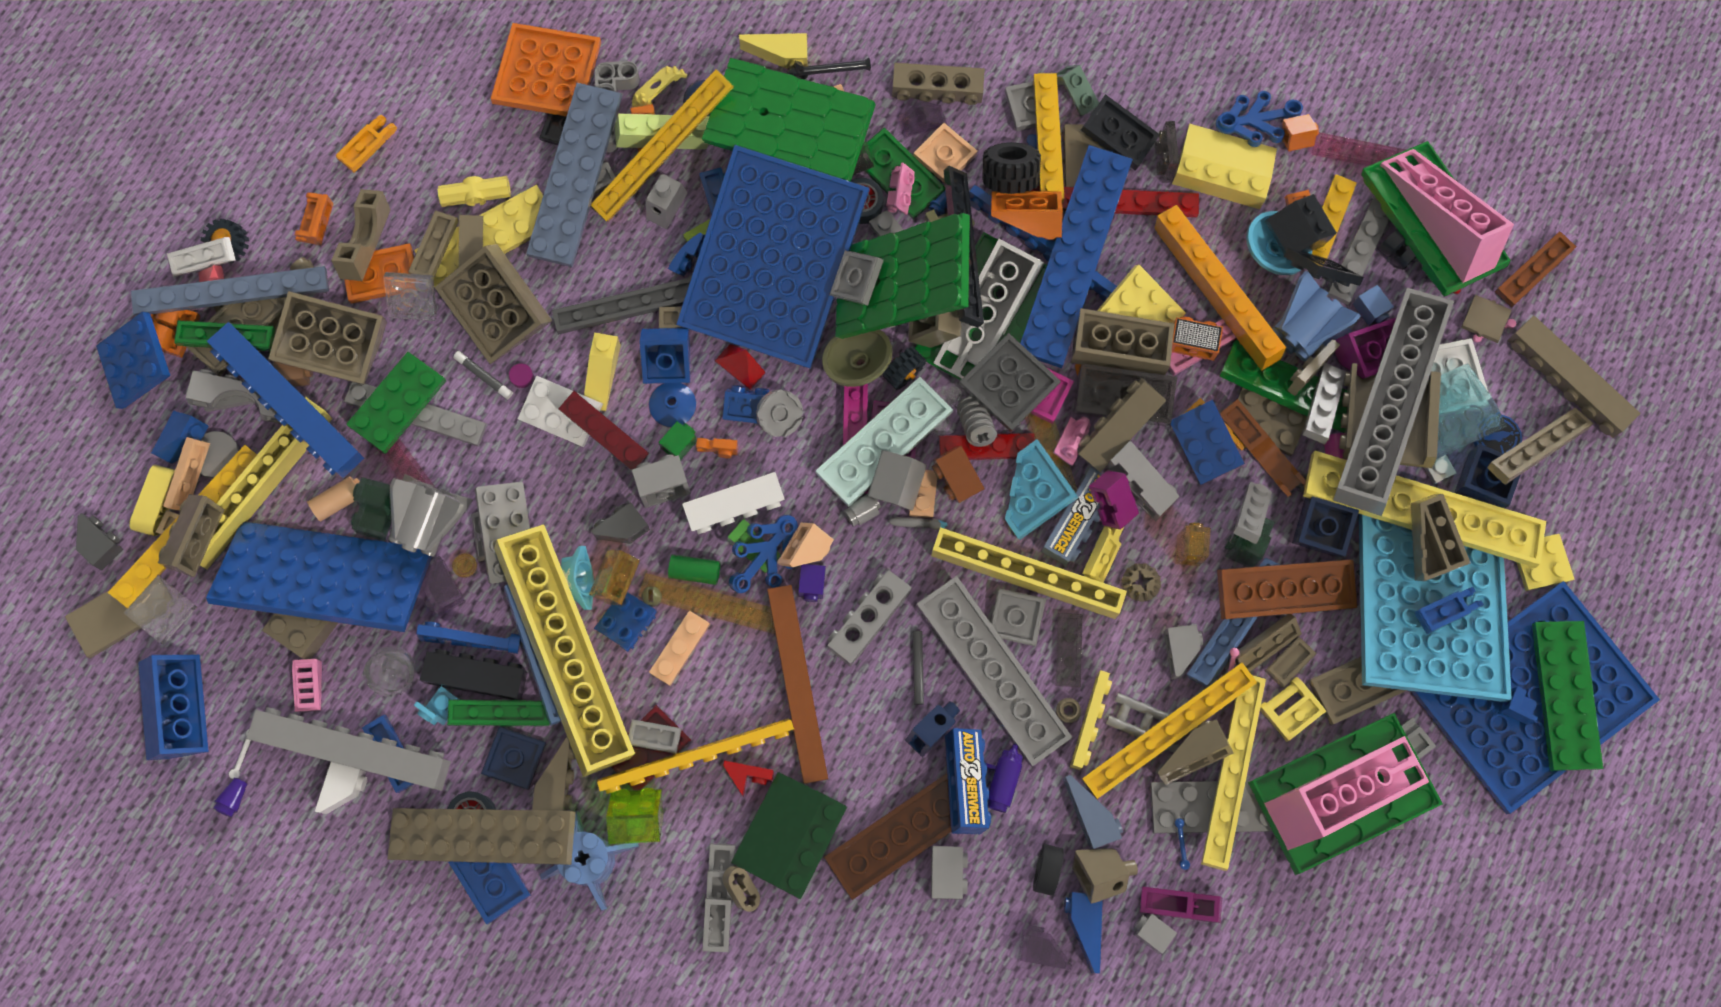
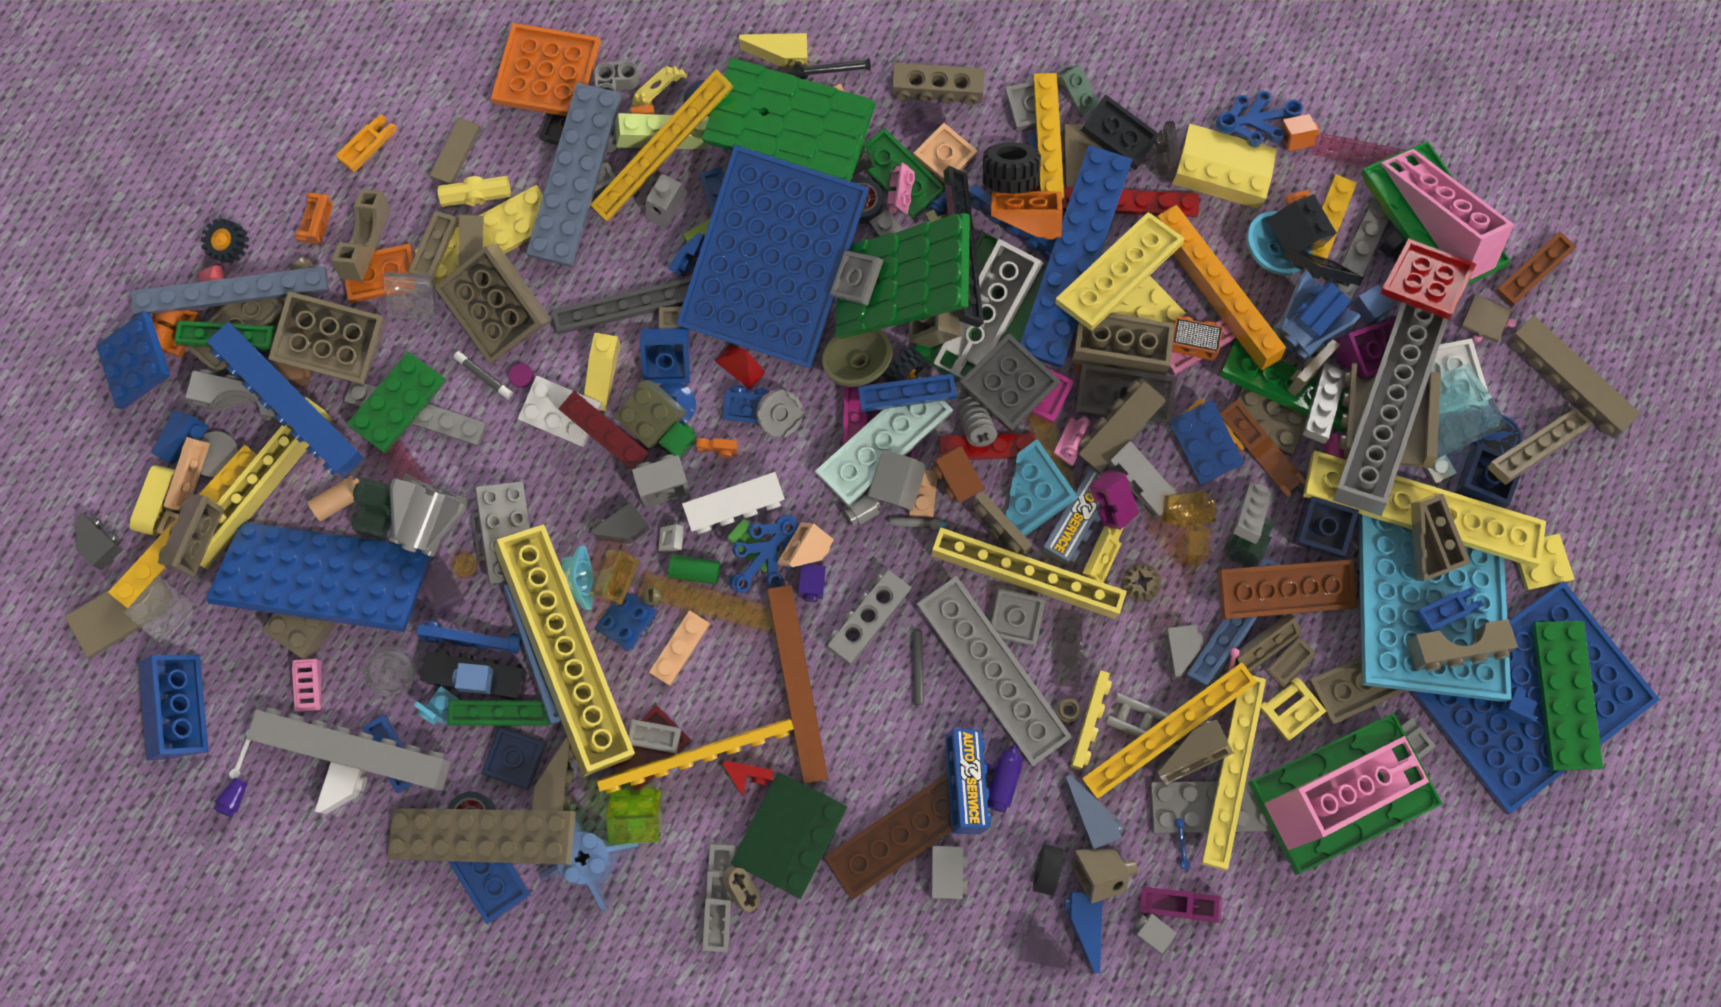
(201, 256): white tile -> none
(455, 151): none -> dark tan tile
(473, 678): none -> medium blue brick
(649, 413): none -> olive brick
(671, 538): none -> white plate
(907, 392): none -> blue plate
(927, 732): dark blue torso -> none
(999, 525): none -> dark tan plate
(1119, 271): none -> light yellow plate
(1188, 508): none -> clear yellow hinge
(1321, 310): none -> blue brick
(1428, 279): none -> plate
(1434, 650): none -> dark tan arch

